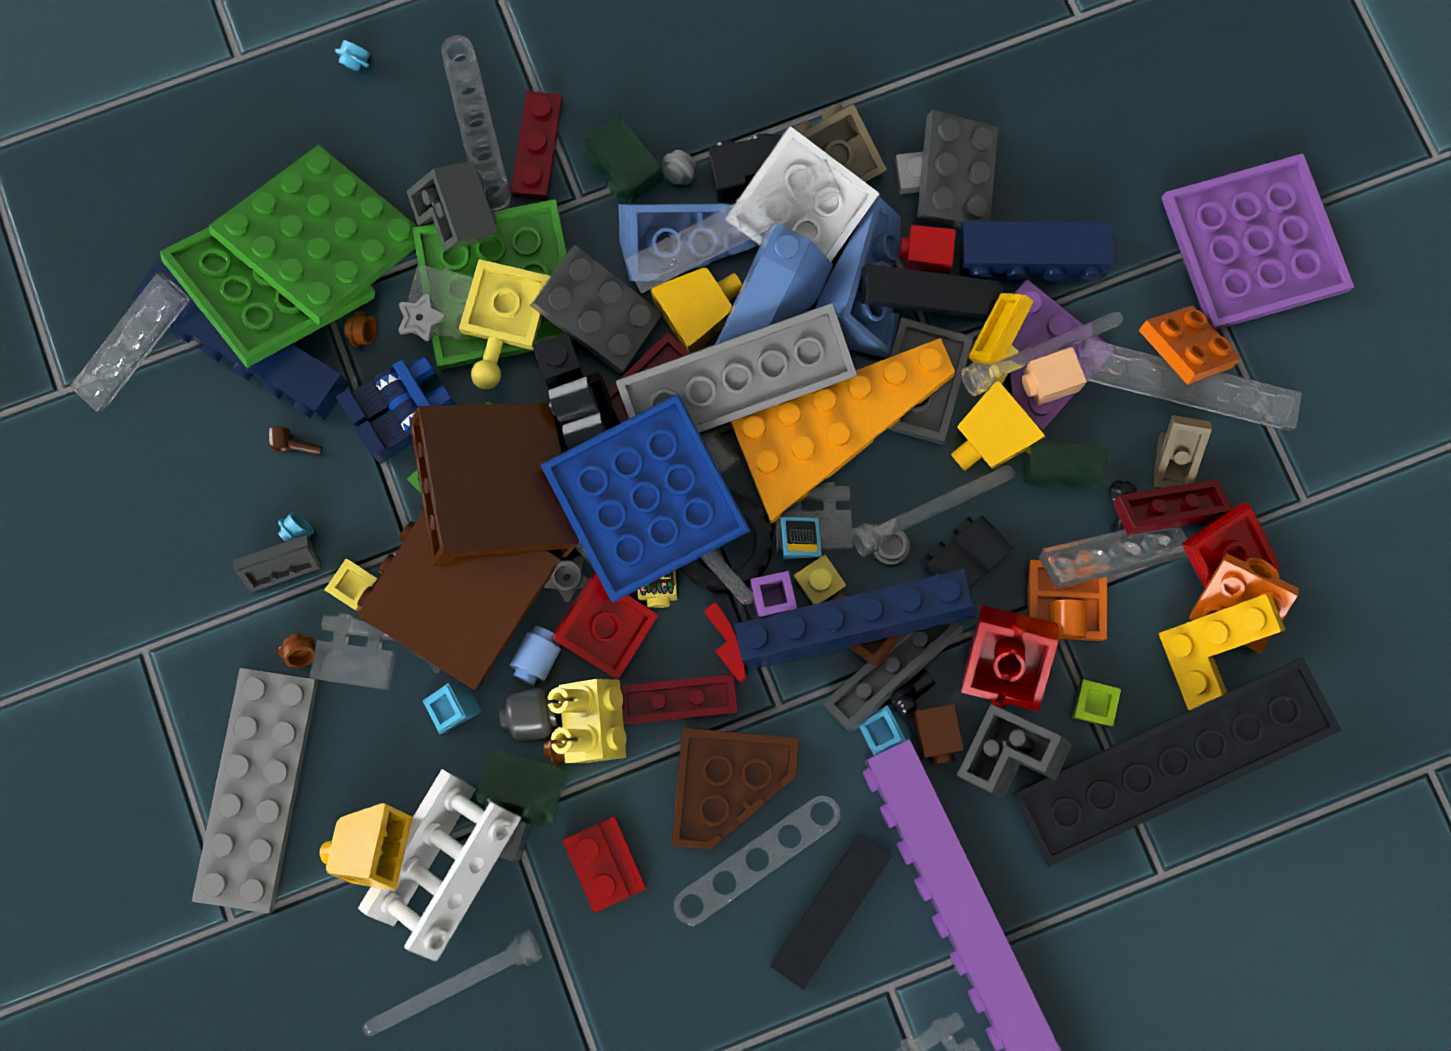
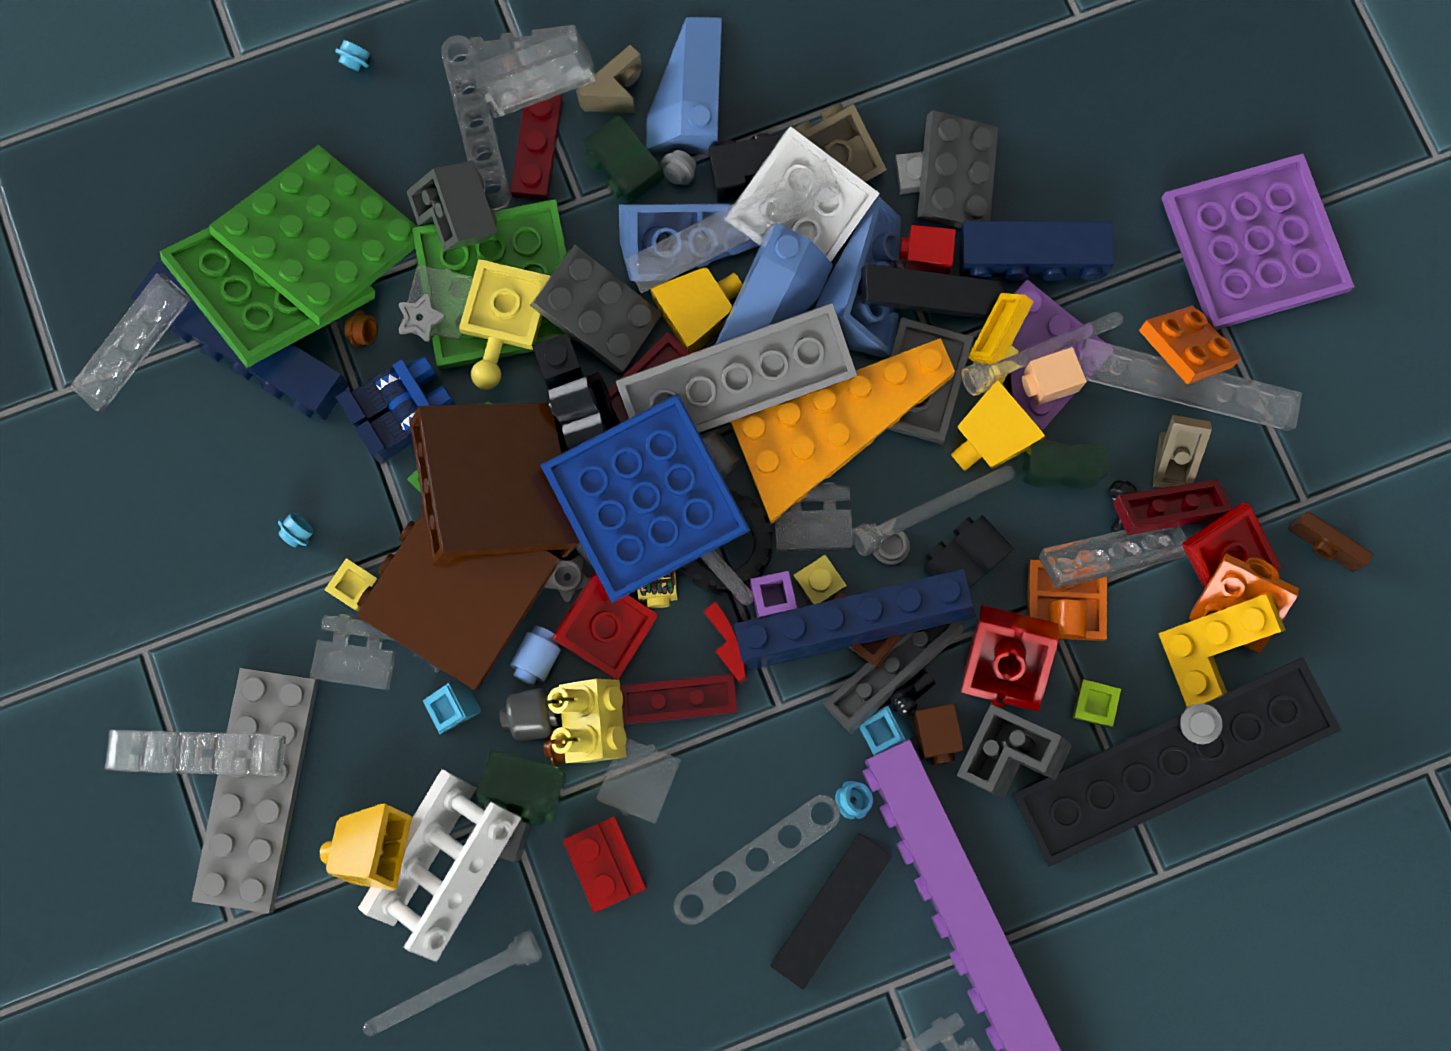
(196, 753): none -> clear beam
(277, 564): dark grey plate -> none
(280, 442): reddish brown hand -> none
(297, 650): dark orange plate -> none
(530, 68): none -> clear wedge
(607, 91): none -> dark tan slope
(639, 781): none -> clear piece
(688, 96): none -> medium blue wedge
(726, 781): reddish brown plate -> none
(800, 537): slope -> none
(862, 799): none -> medium azure plate
(1201, 723): none -> light grey plate
(1330, 542): none -> reddish brown plate

